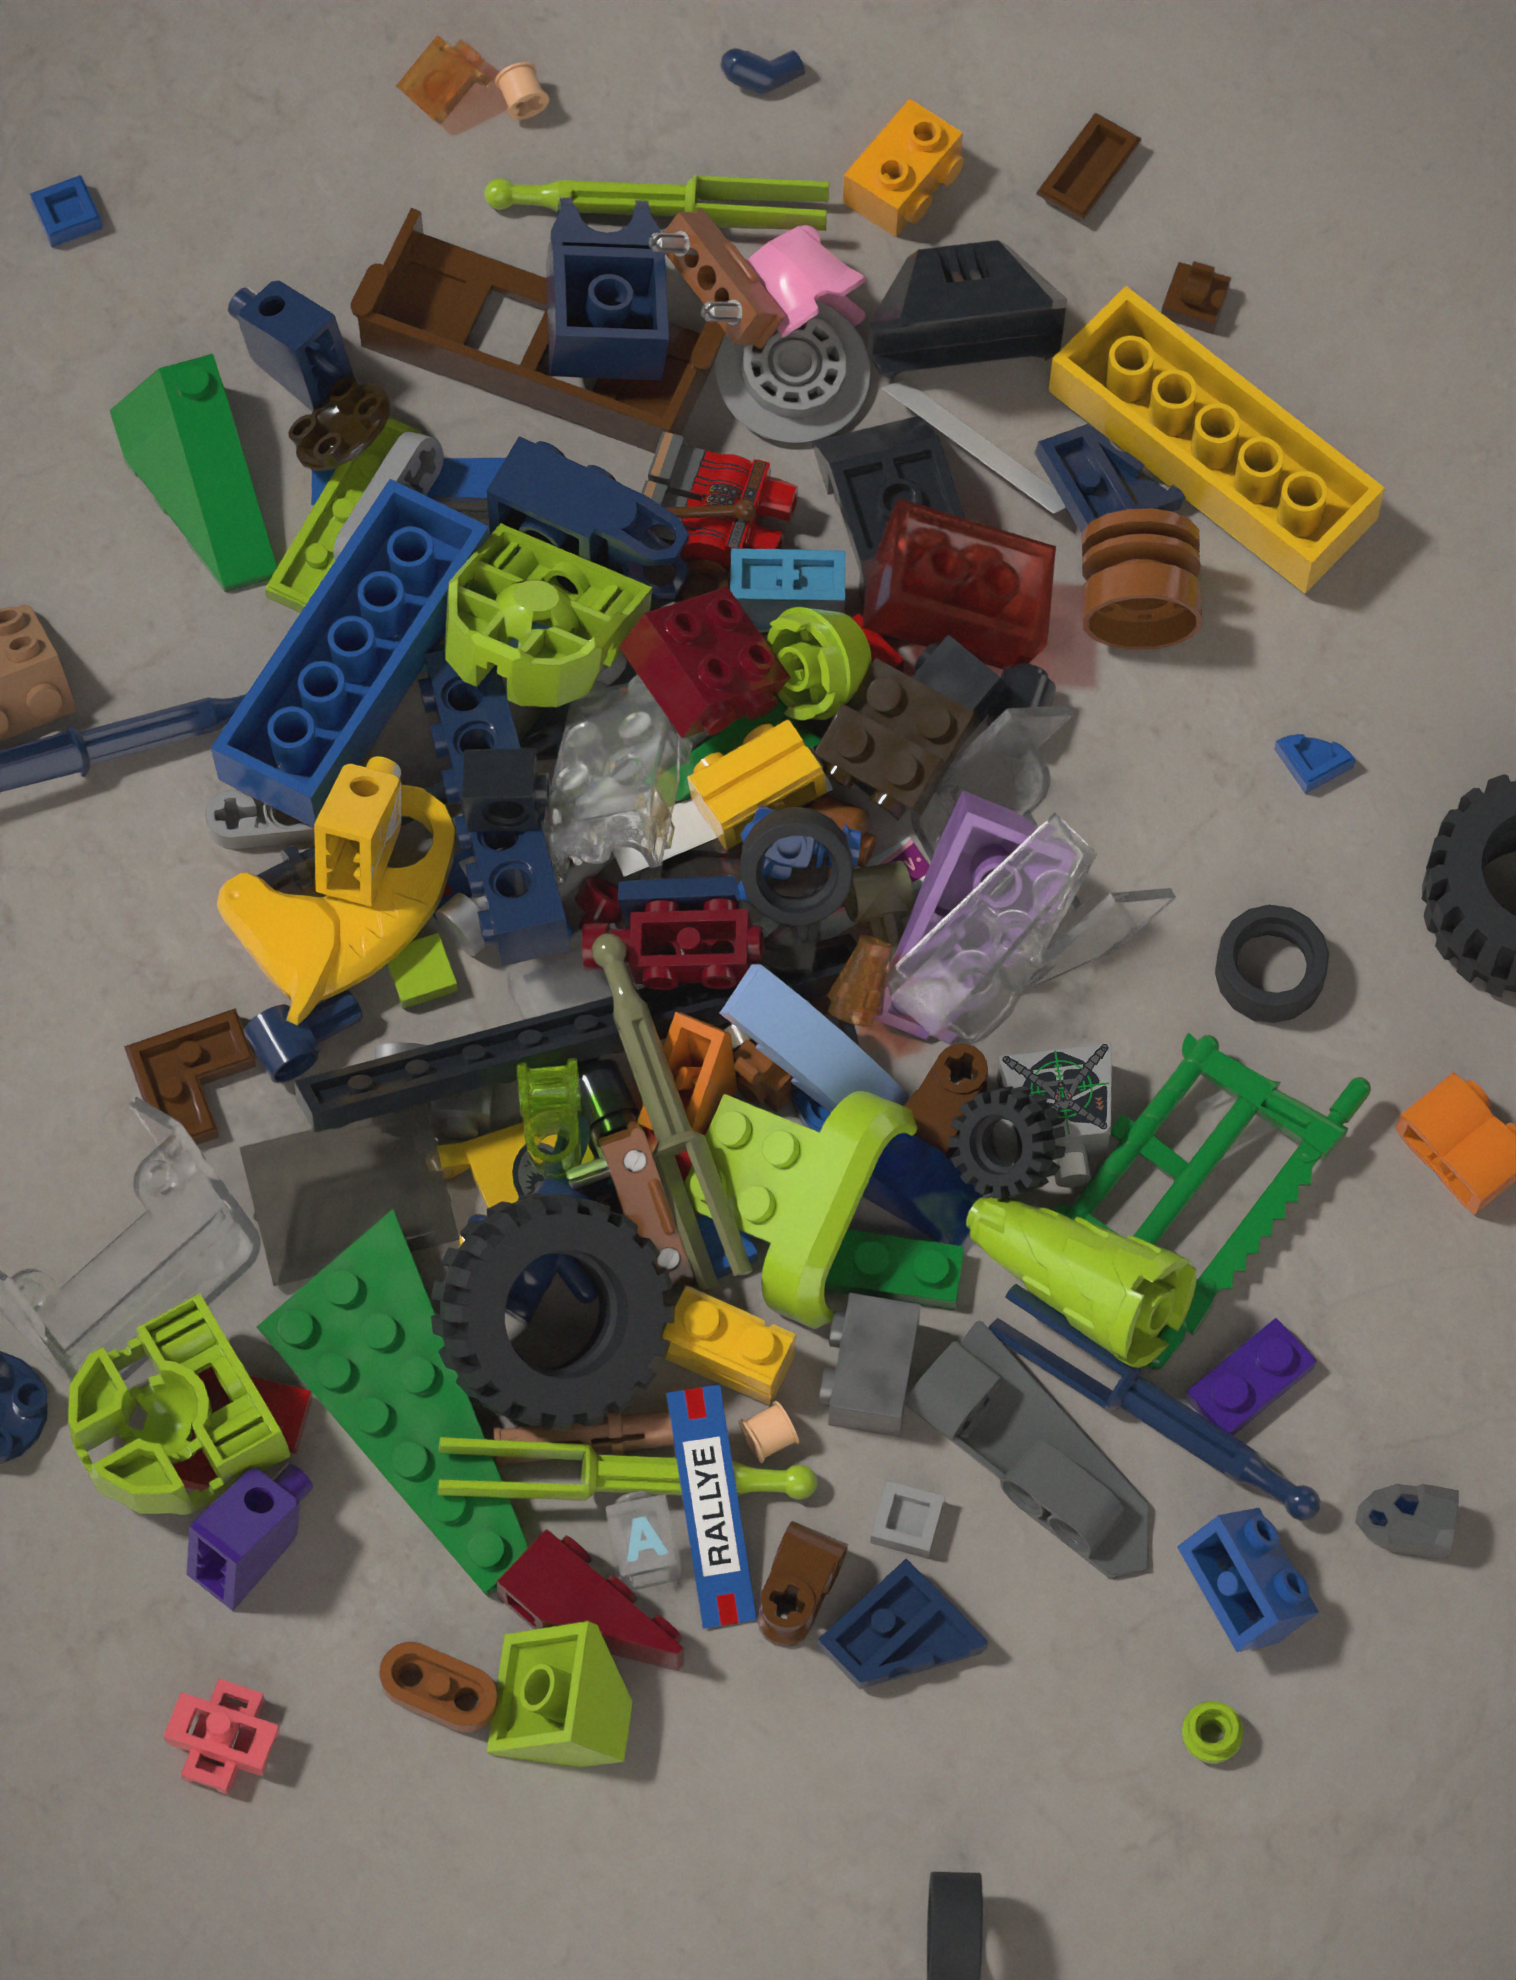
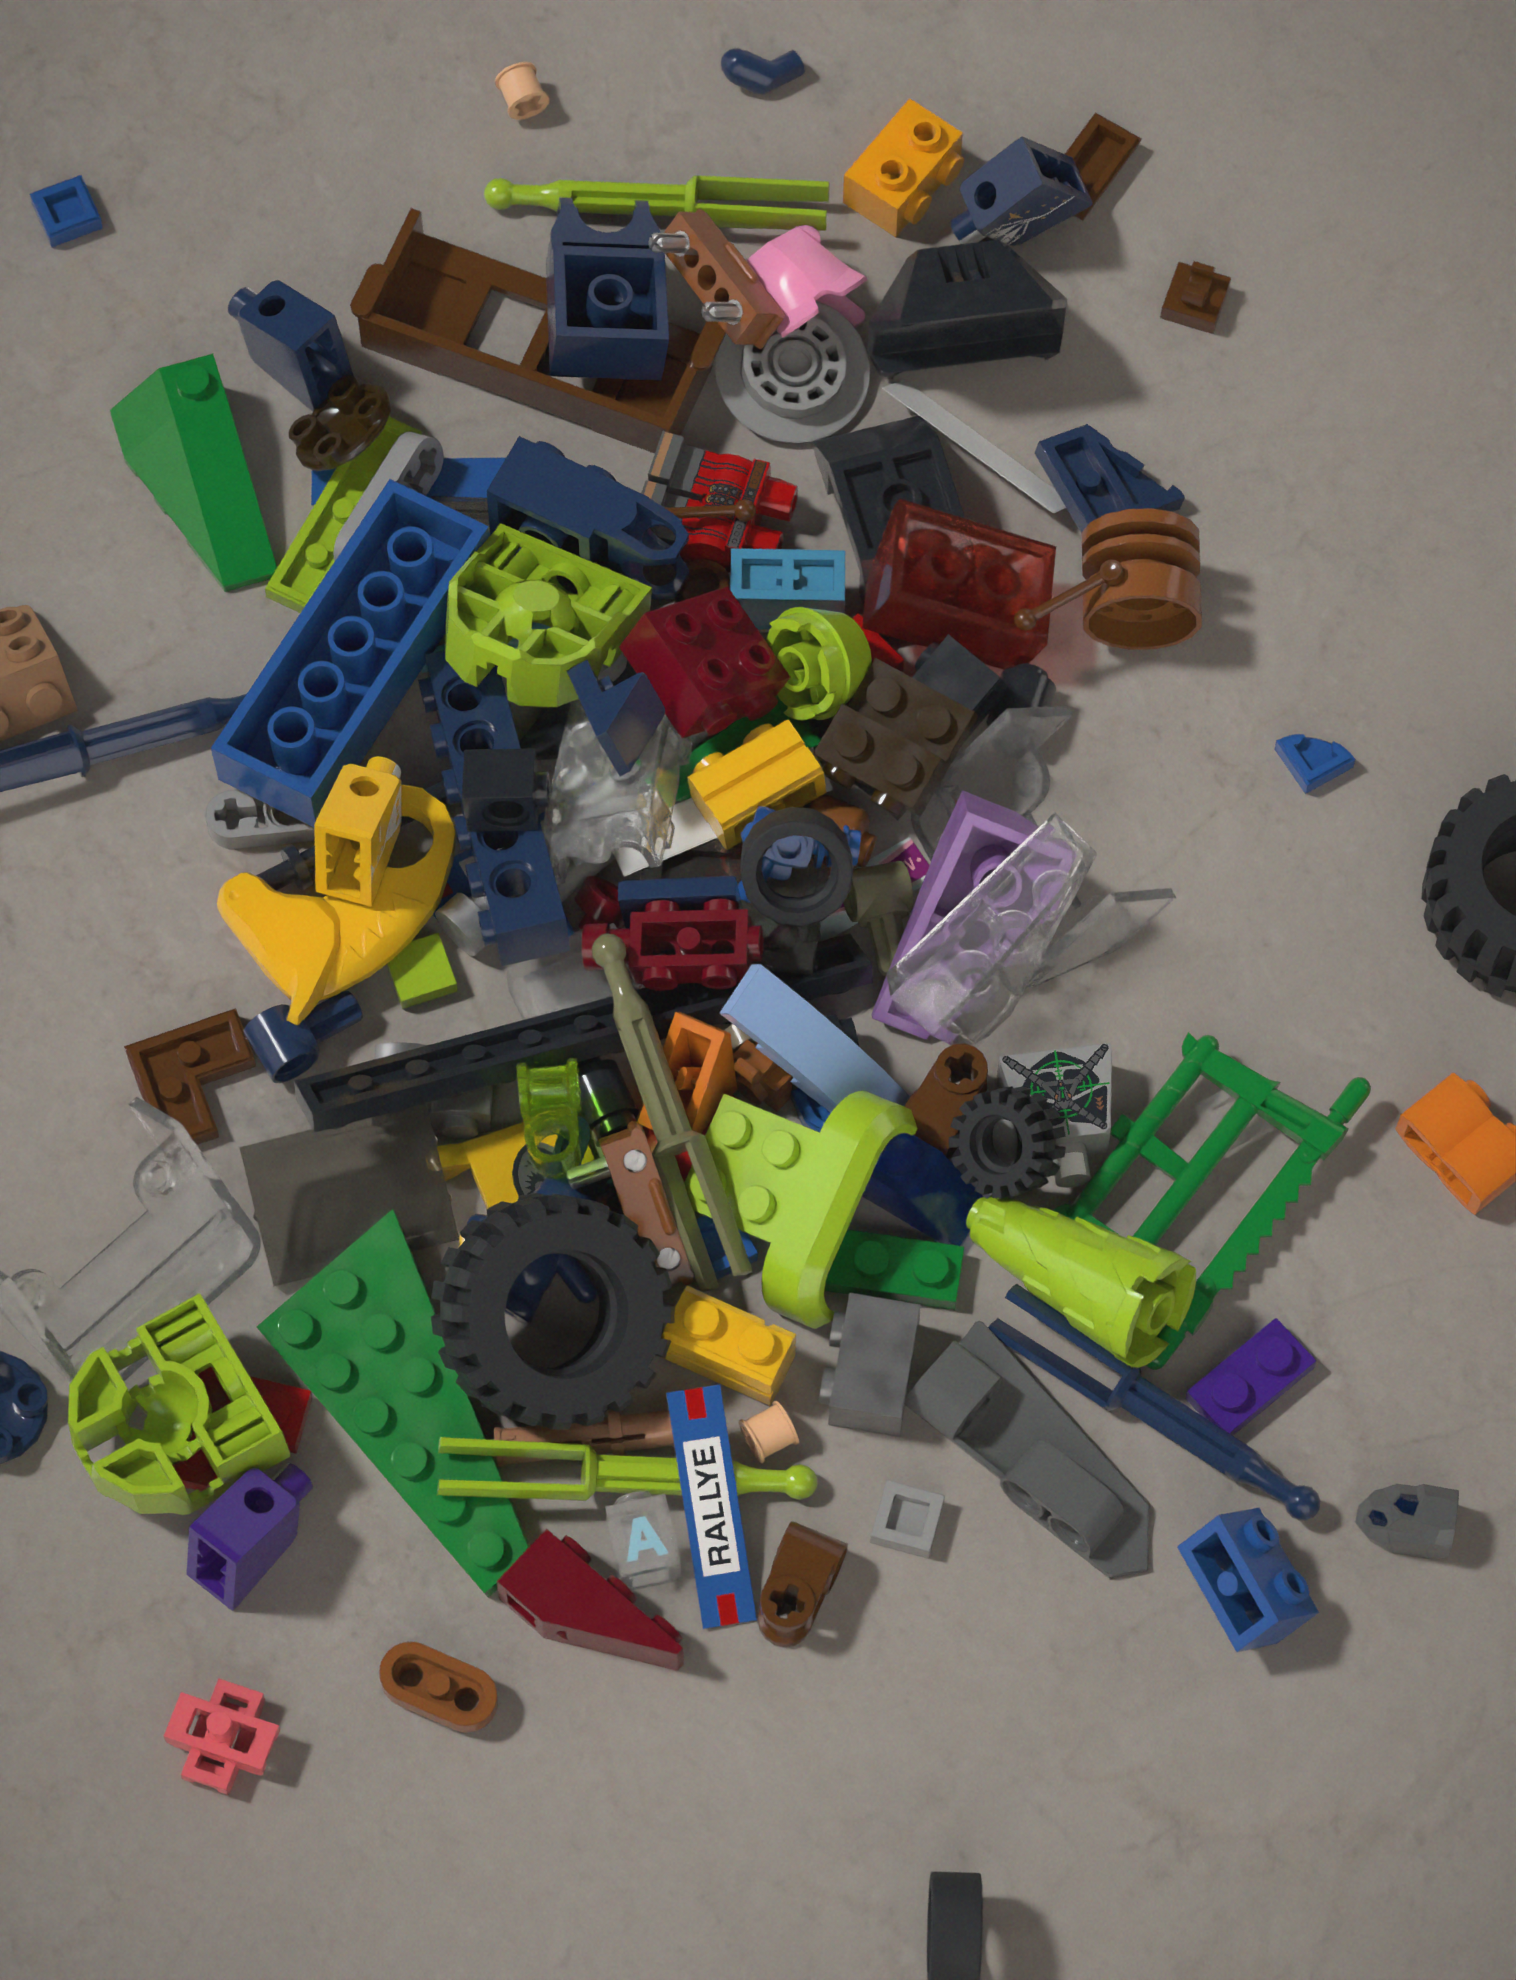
(443, 77): clear orange bracket -> none
(560, 1698): lime slope -> none
(619, 714): none -> dark blue slope
(861, 985): clear orange cone -> none
(899, 1631): dark blue wing -> none
(1020, 194): none -> dark blue torso
(1110, 573): none -> reddish brown hinge
(1215, 439): yellow brick -> none
(1215, 1714): lime plate -> none
(1277, 922): black tyre -> none

